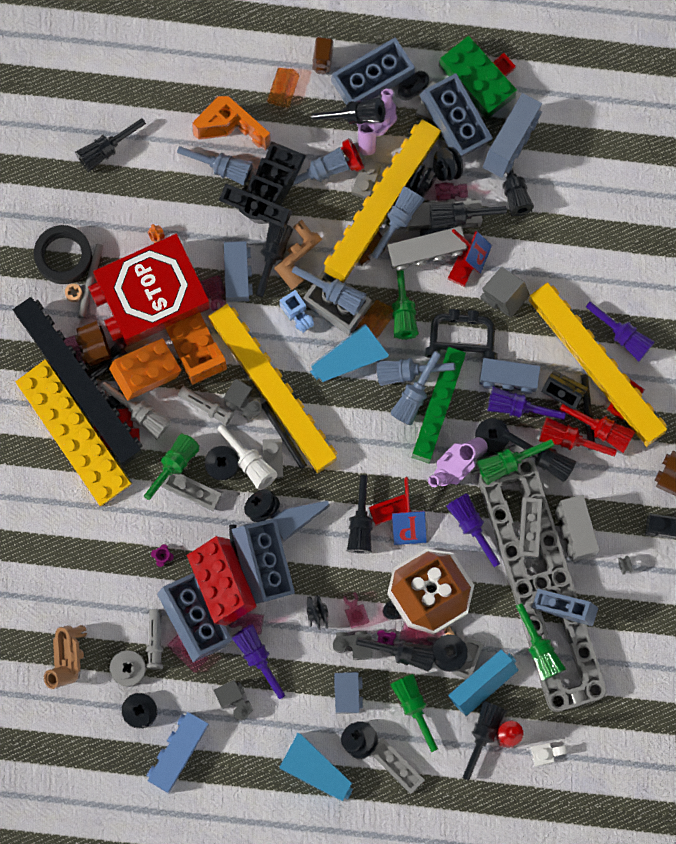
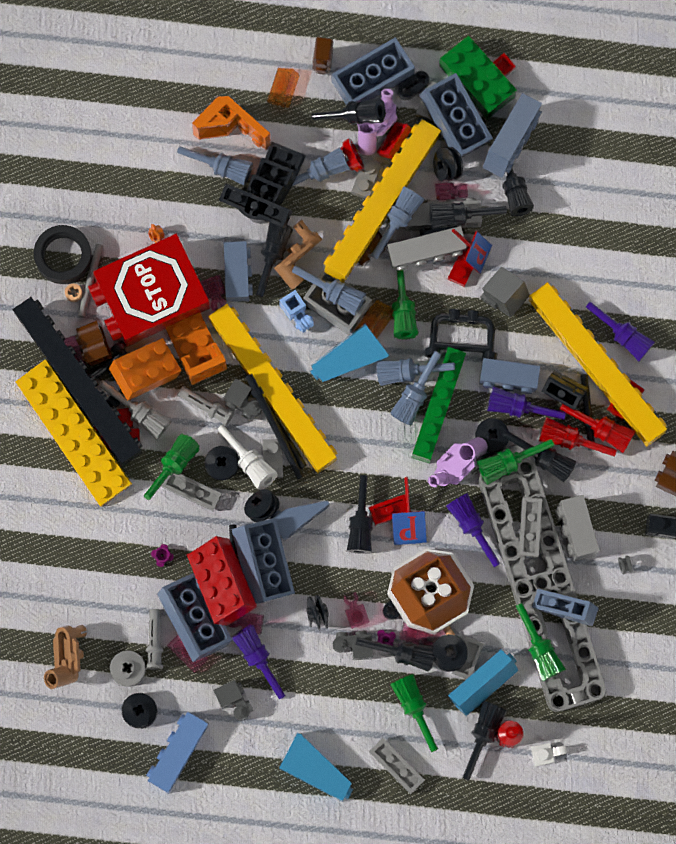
(104, 147): black piece -> none
(257, 393): none -> black bar
(347, 693): sand blue brick -> none
(359, 739): black piece -> none
(394, 140): none -> red plate
(421, 183): black piece -> none

